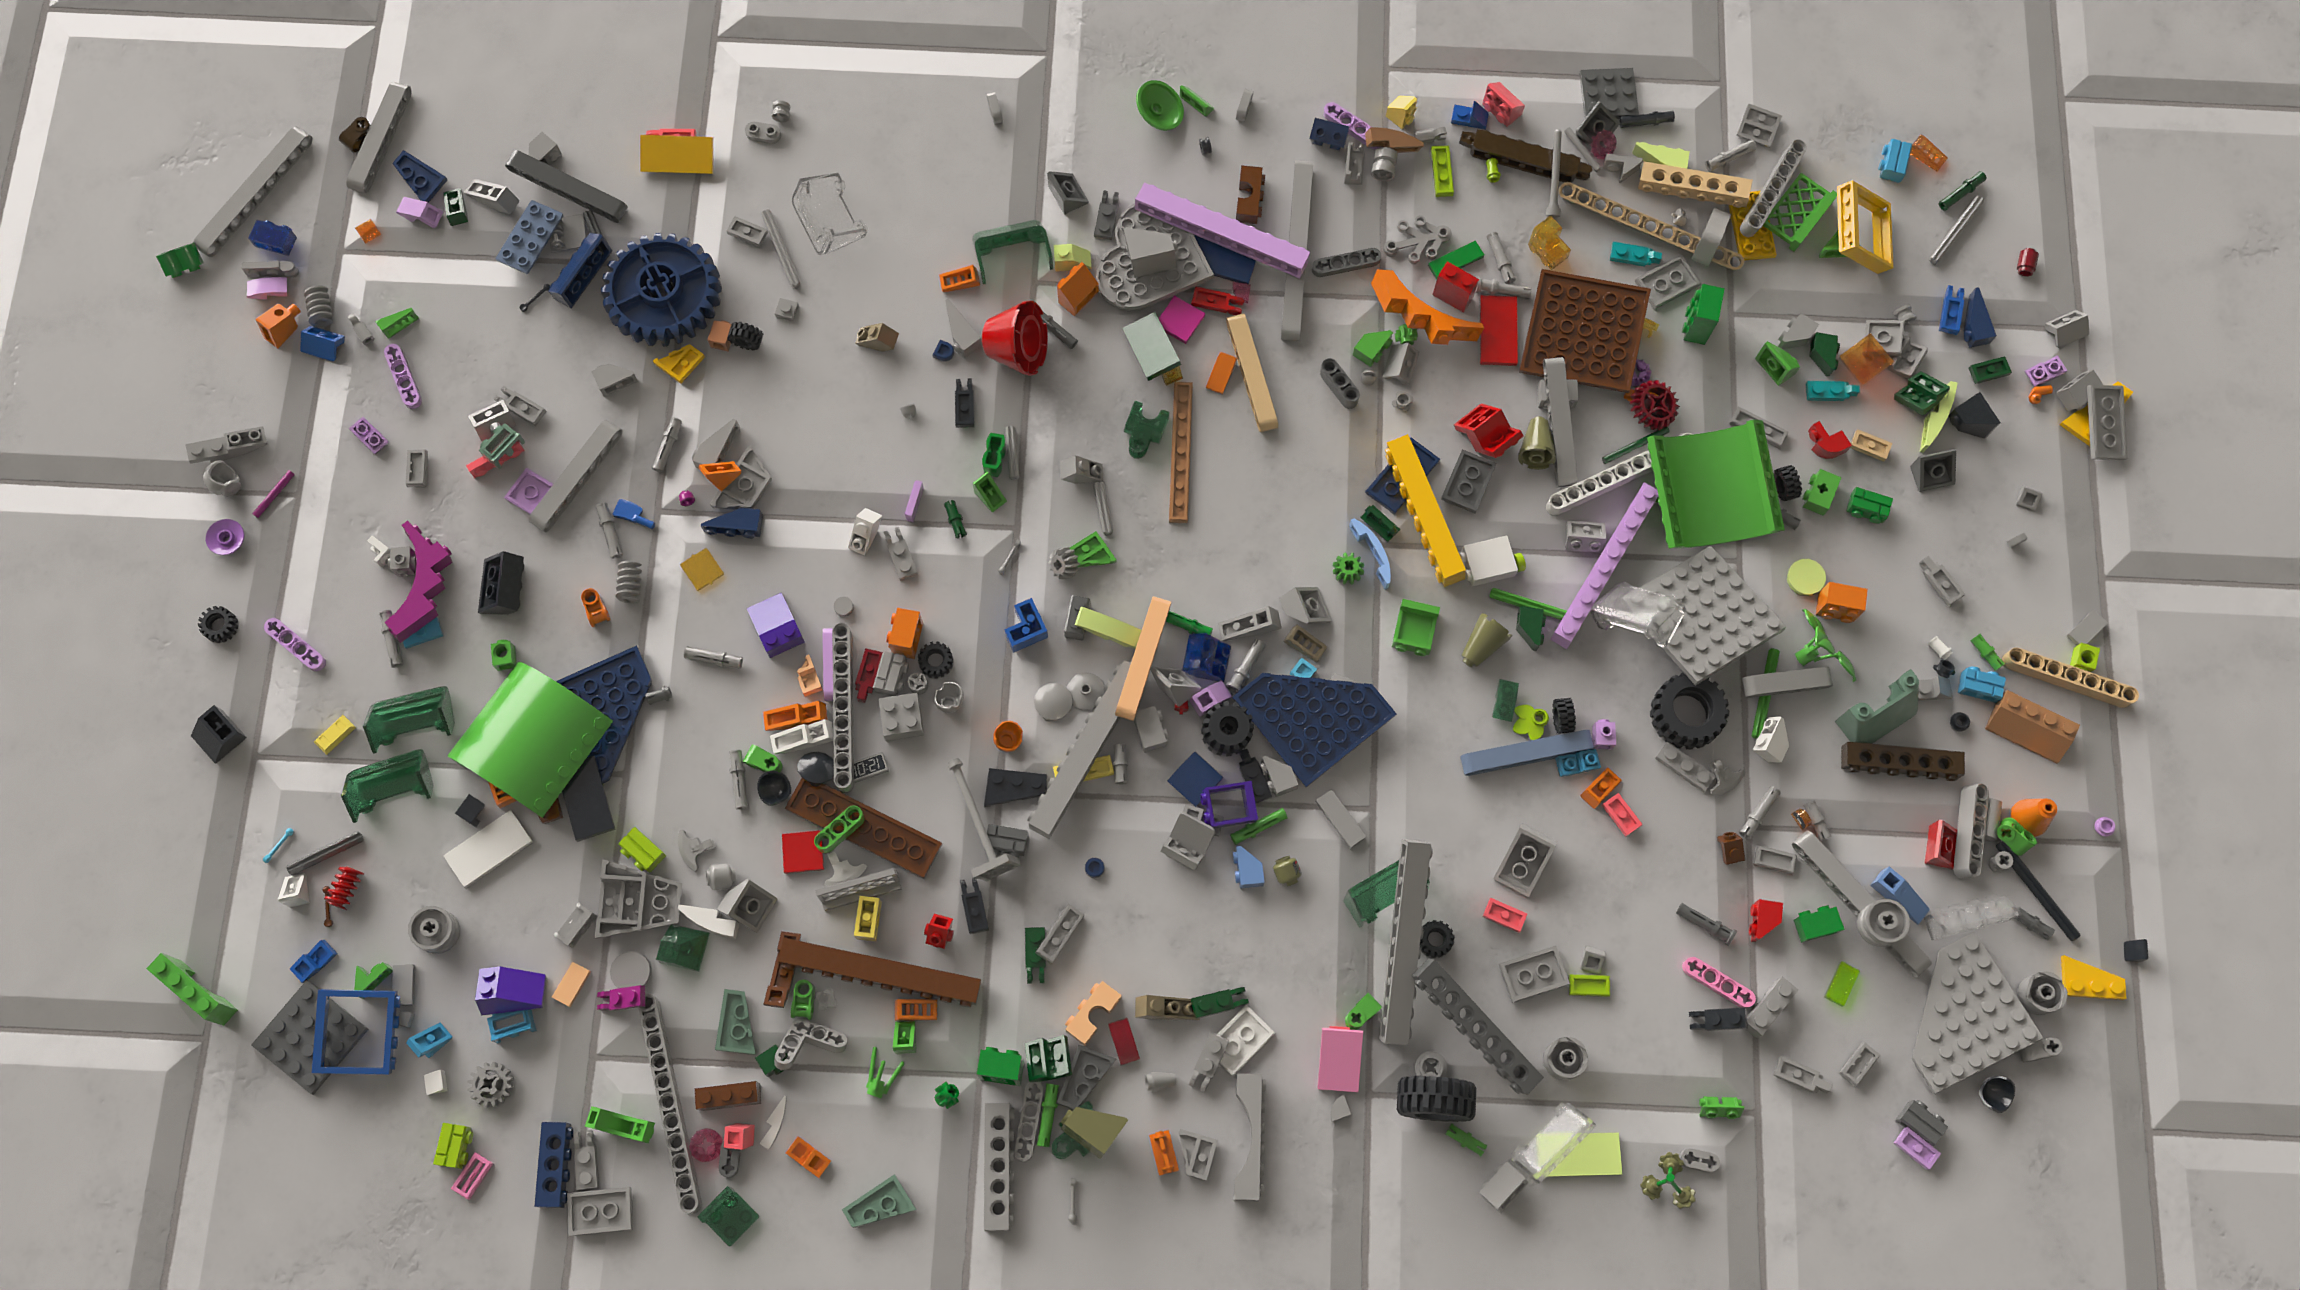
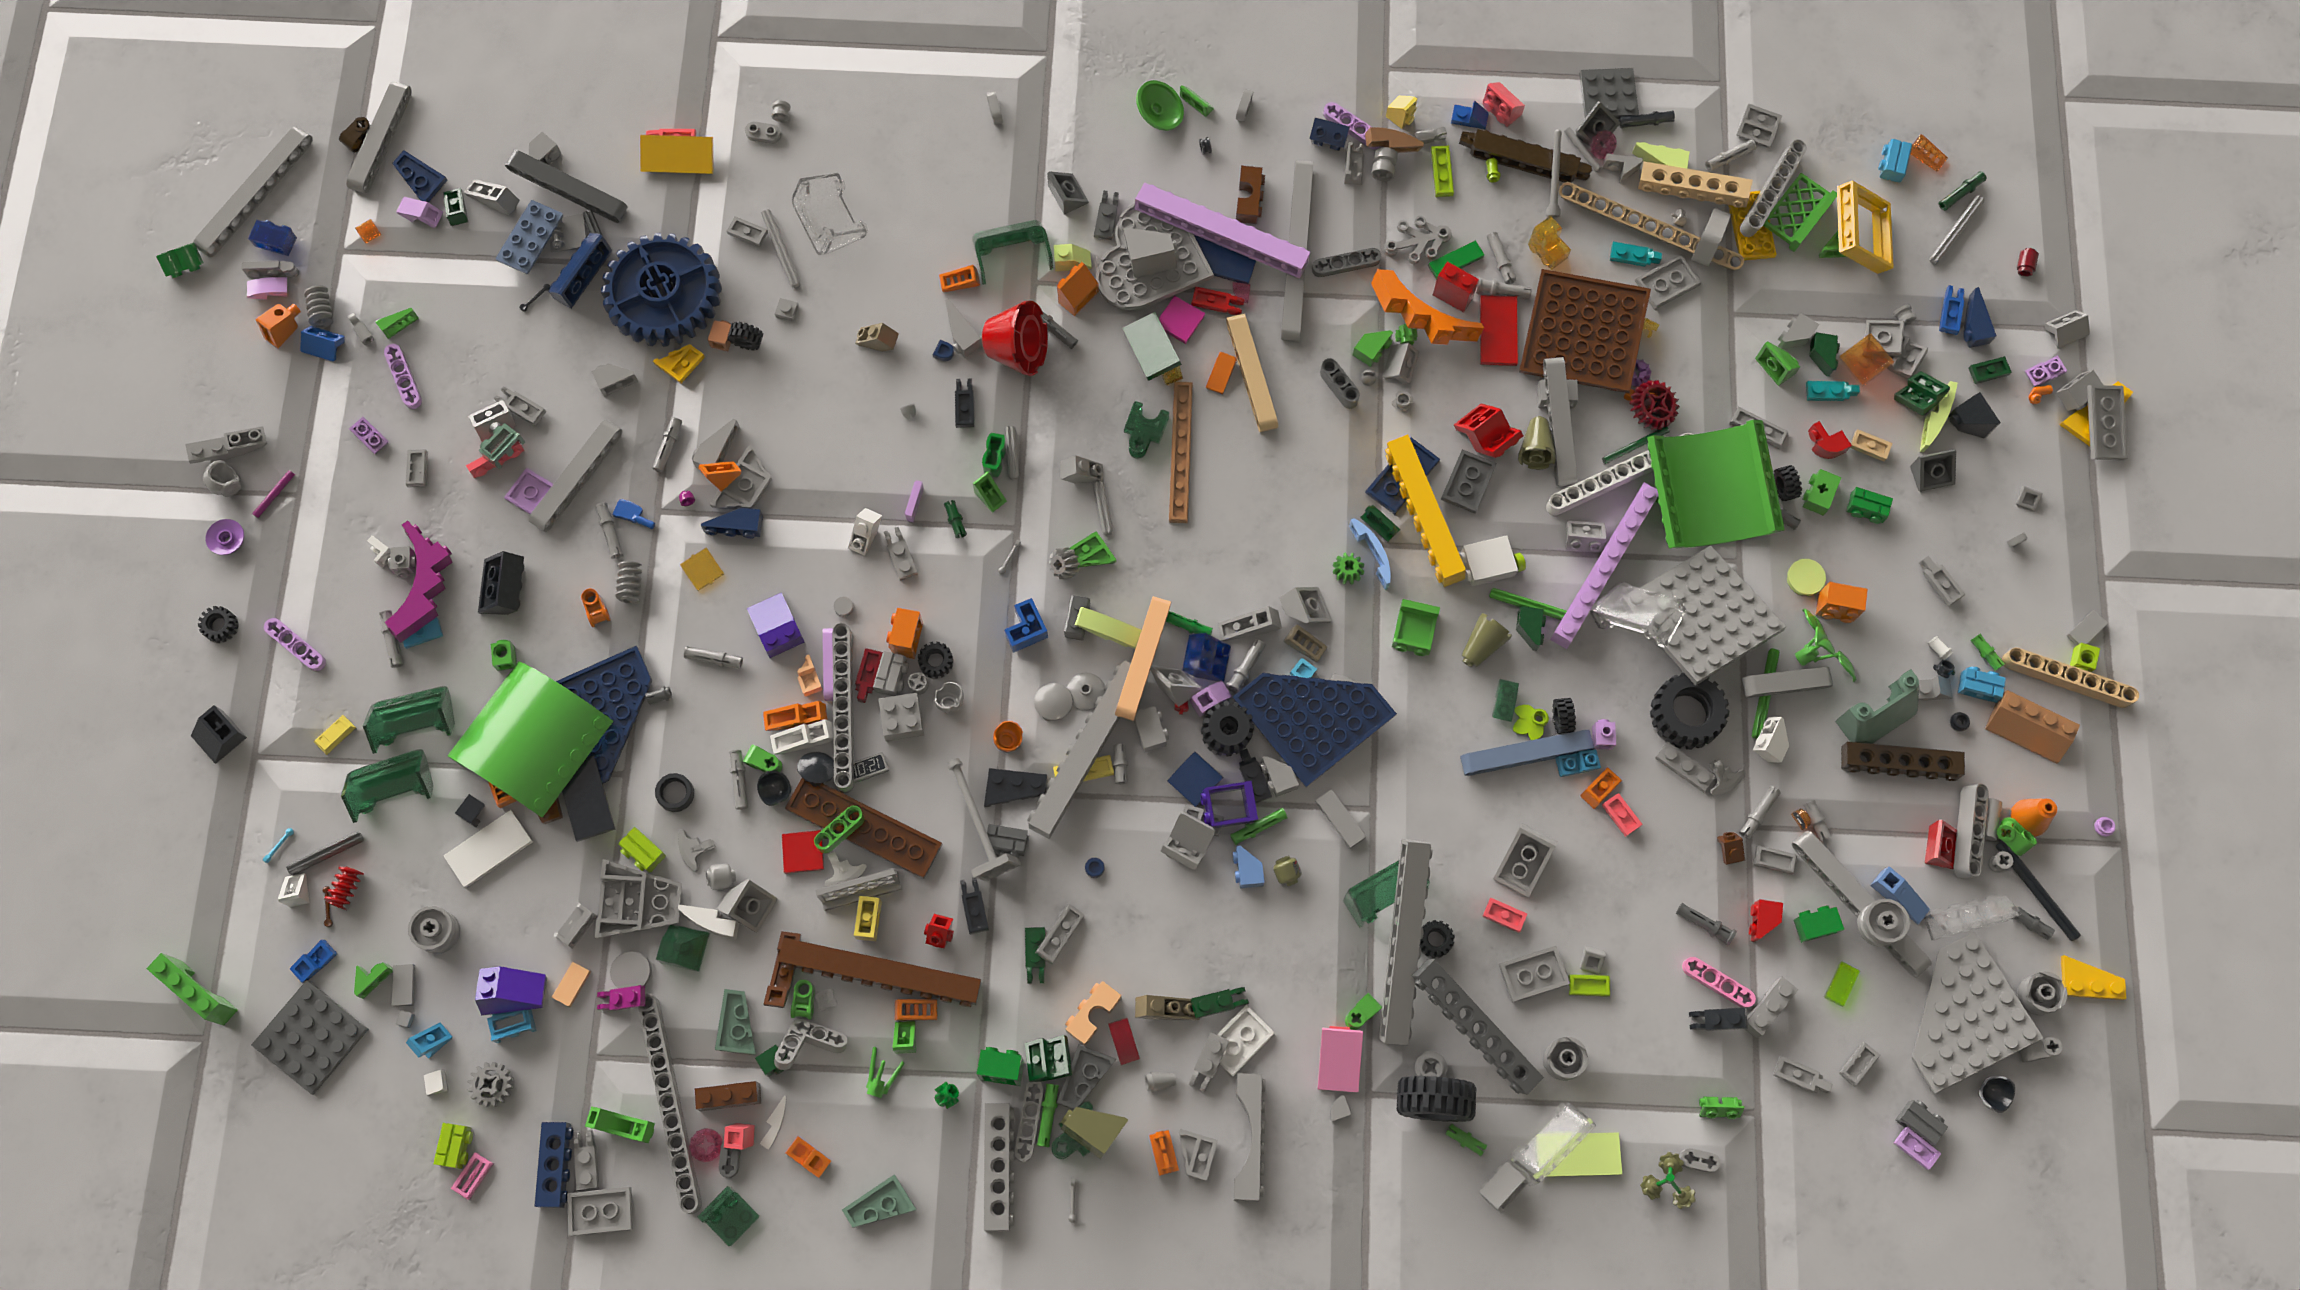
(391, 1041): blue window -> none
(664, 781): none -> black tyre
(1703, 314): green brick -> none
(2136, 950): black slope -> none

